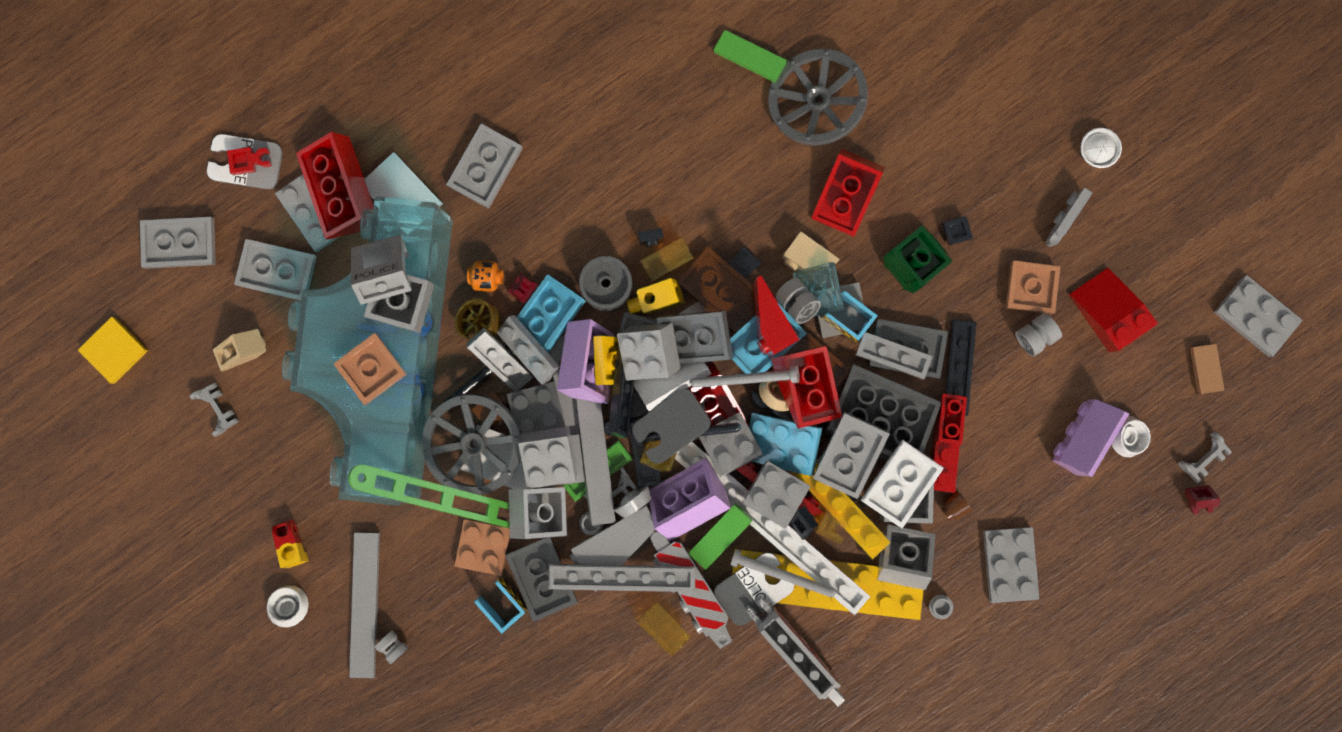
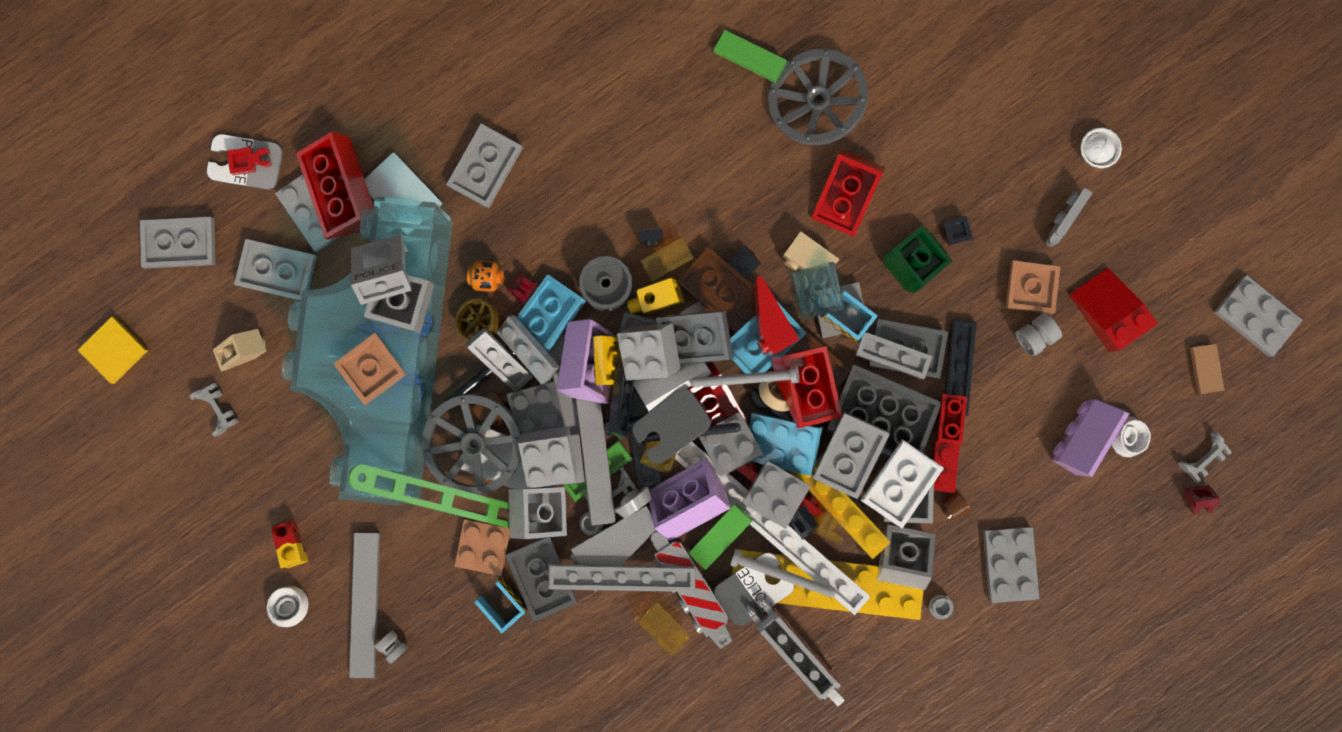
(798, 301): light grey wheel -> none

